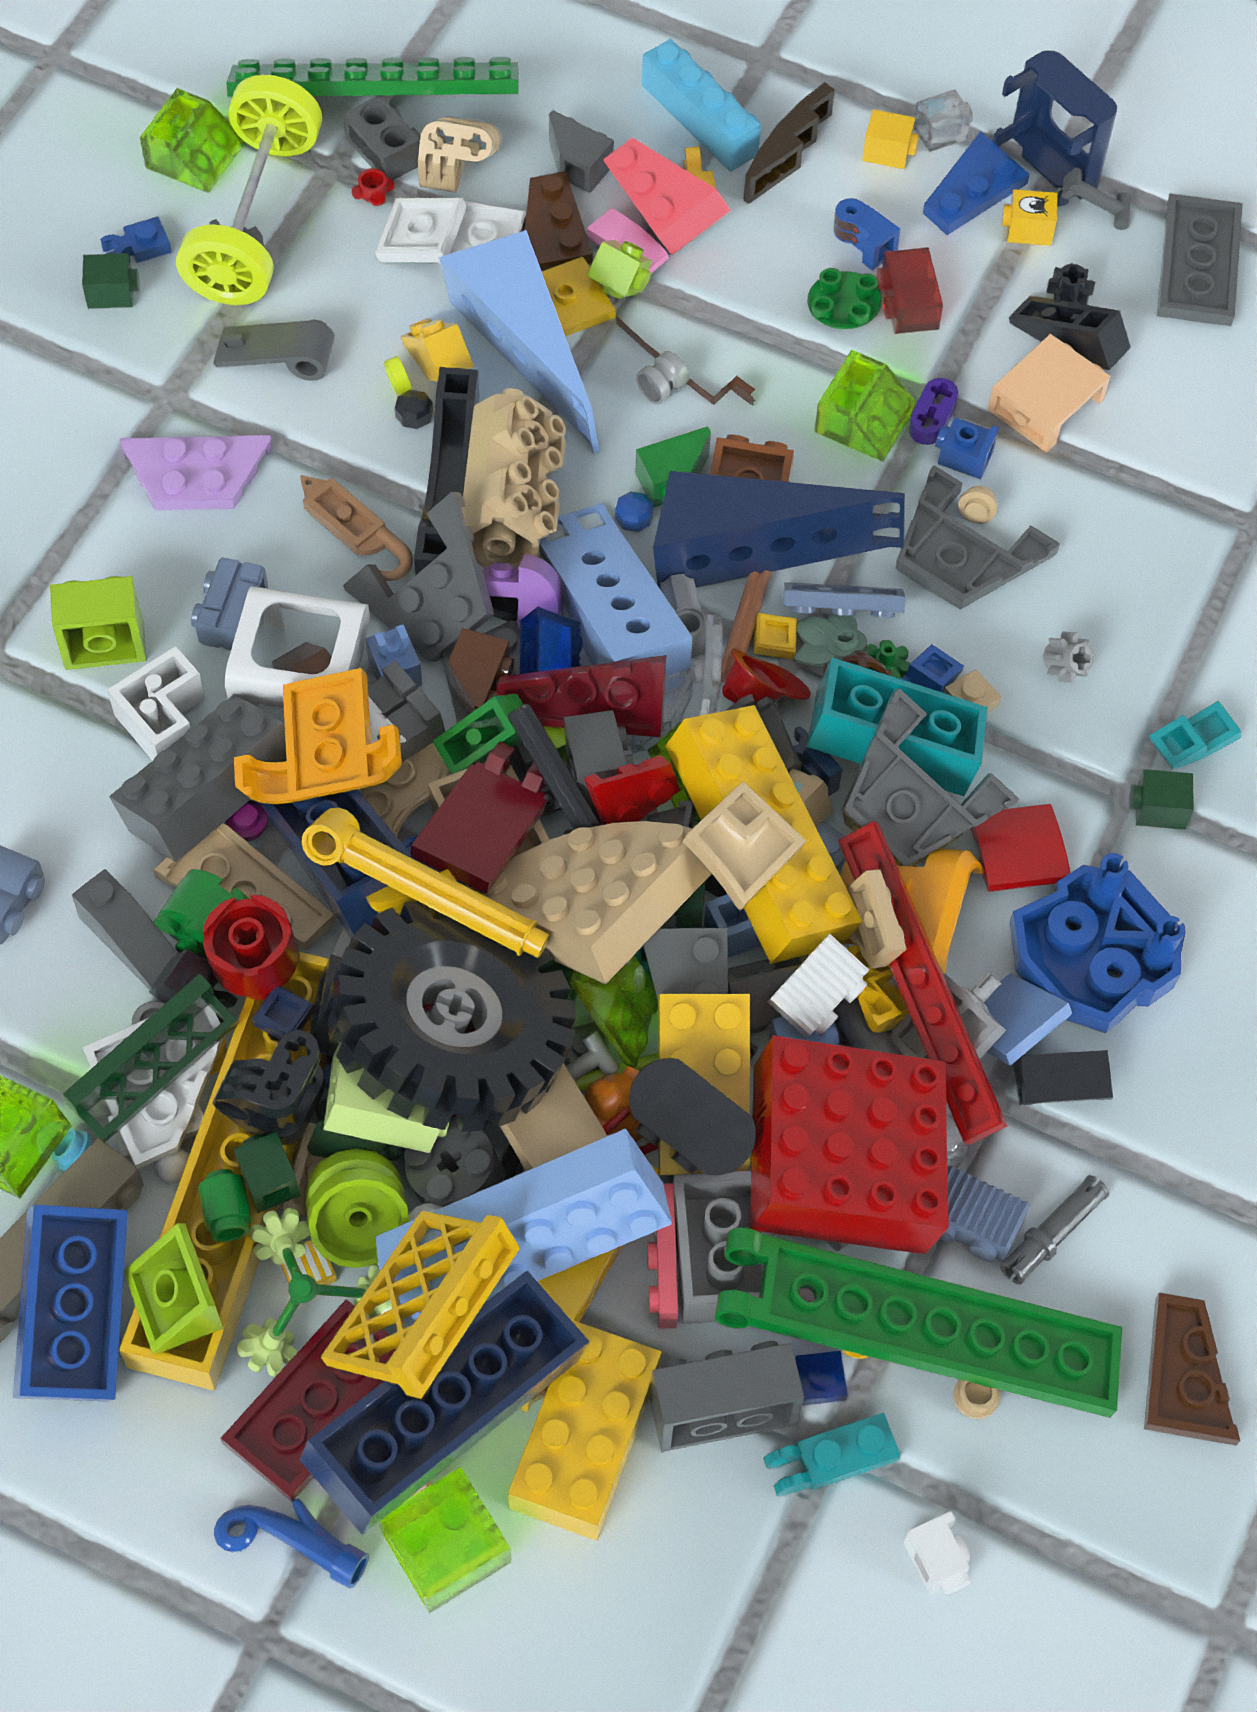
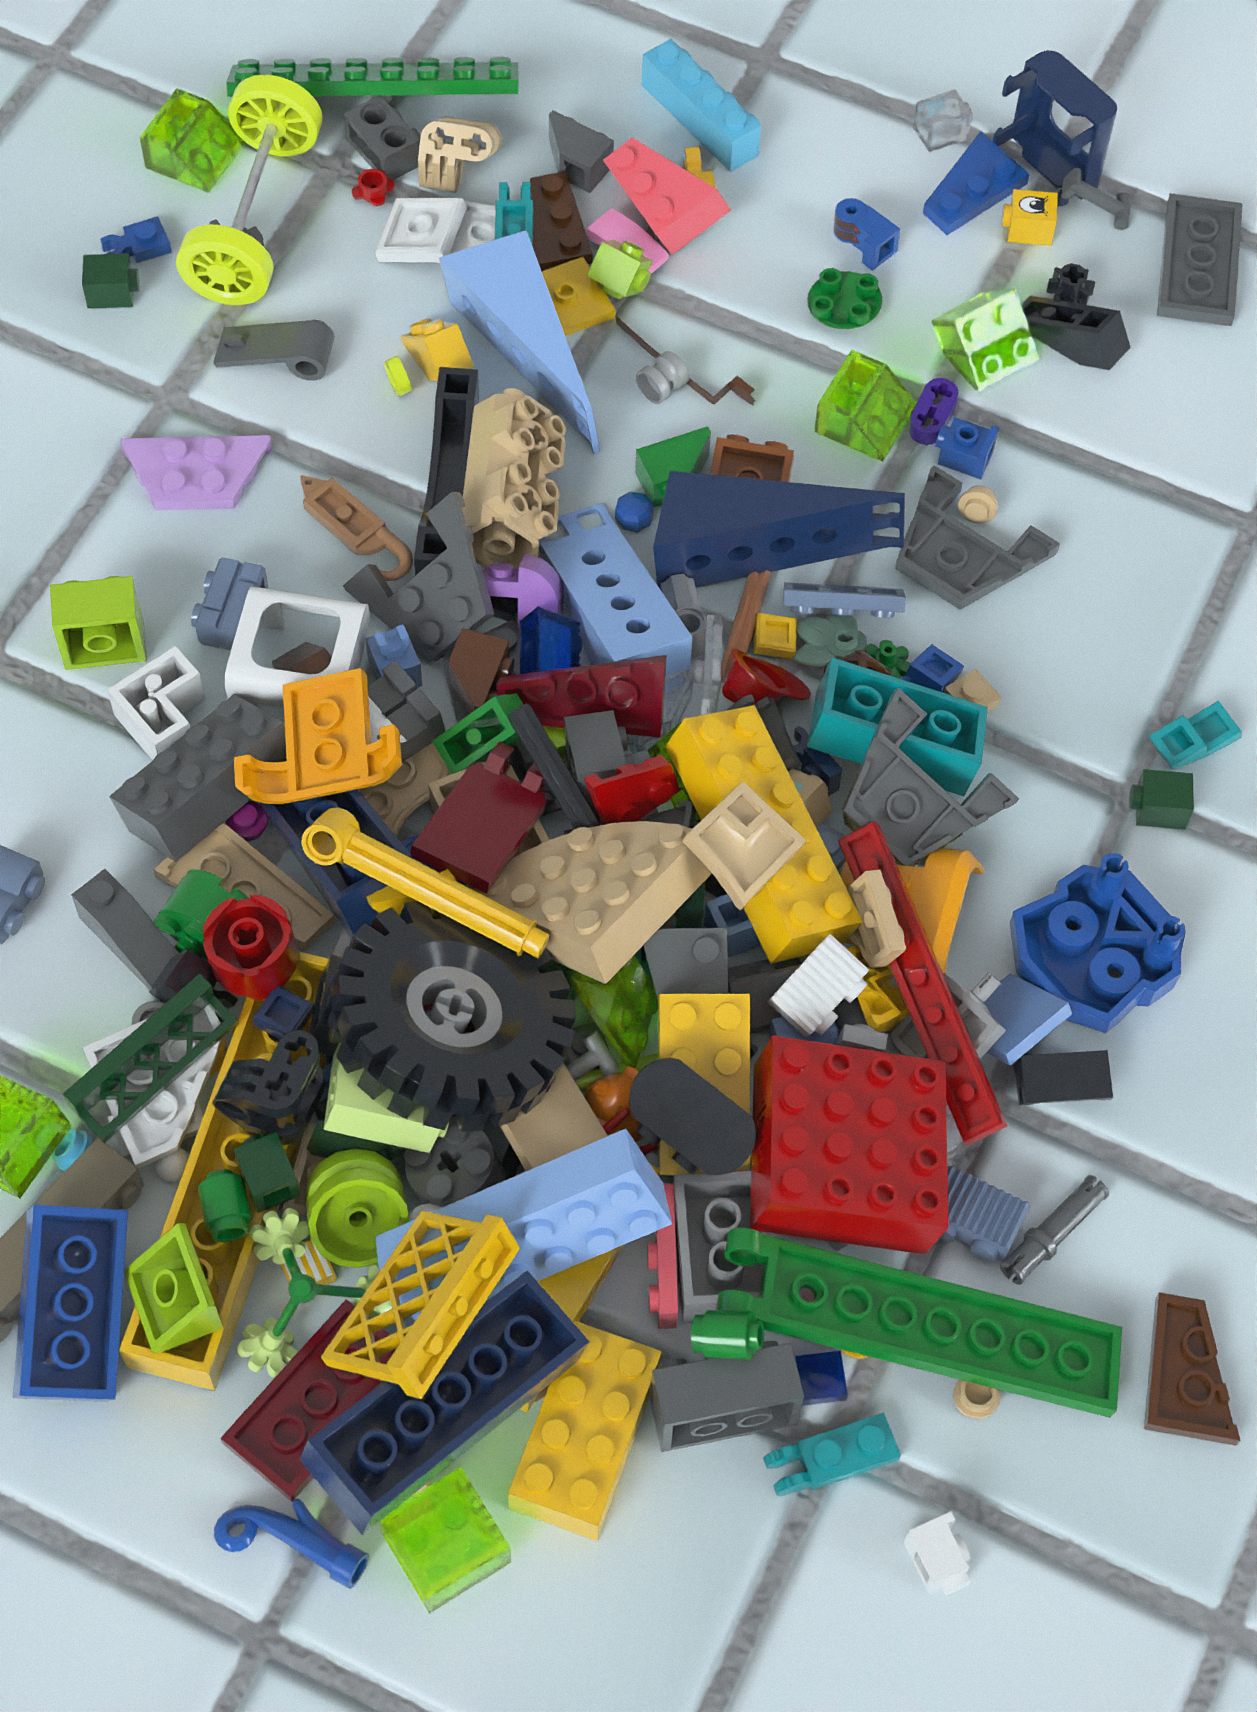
(413, 409): black tile -> none
(514, 215): none -> teal hinge
(727, 1334): none -> green brick
(783, 148): dark brown slope -> none
(862, 1037): none -> light grey plate
(890, 139): yellow brick -> none
(910, 290): clear red brick -> none
(986, 337): none -> clear neon green slope
(1021, 848): red slope -> none
(1046, 391): light nougat panel -> none
(1068, 657): light grey gear -> none

